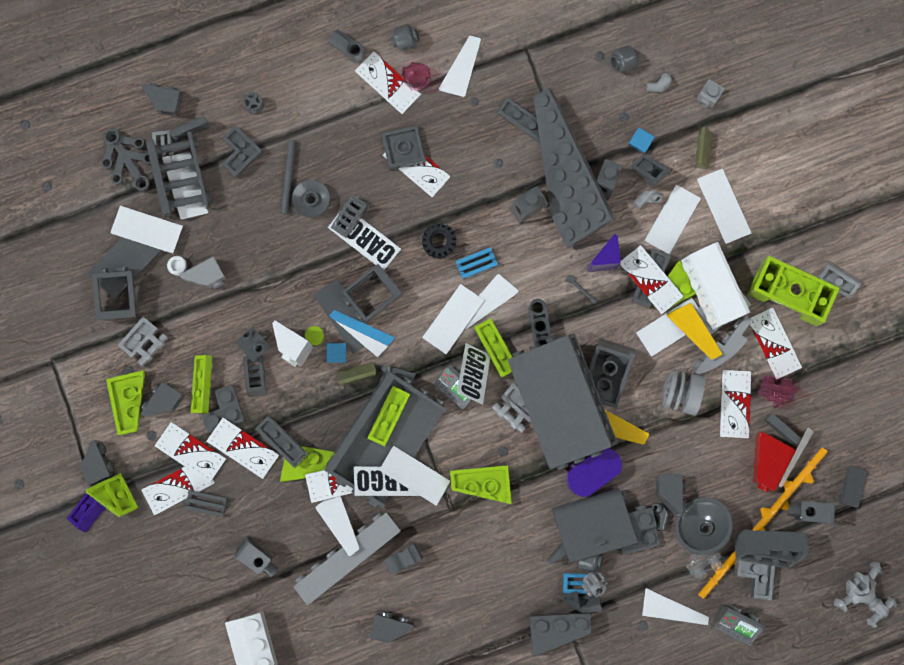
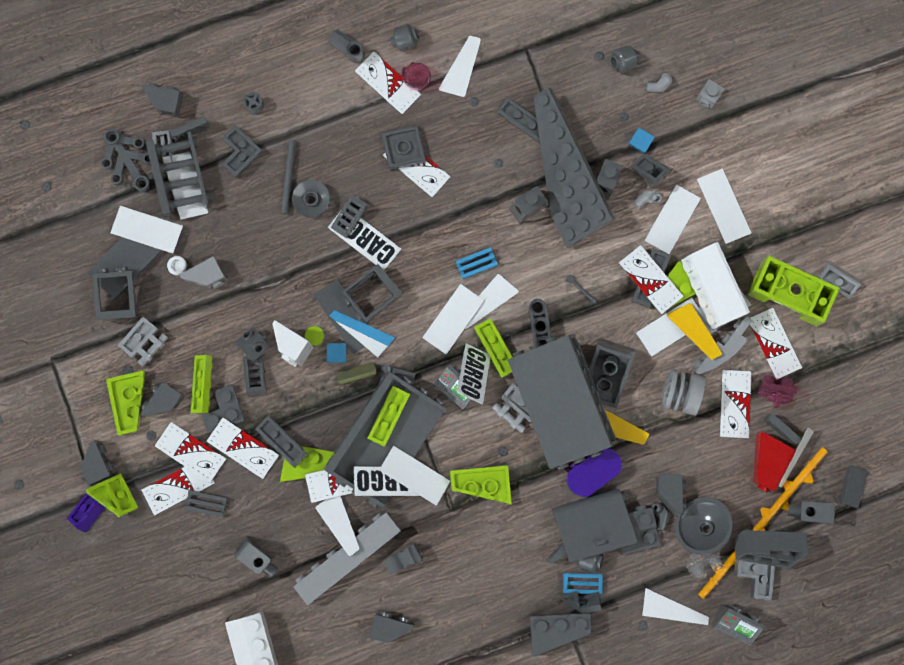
(439, 229): black tyre -> none
(594, 584): light grey gear -> none
(608, 257): dark purple slope -> none
(703, 148): olive slope -> none
(862, 590): light grey piece -> none

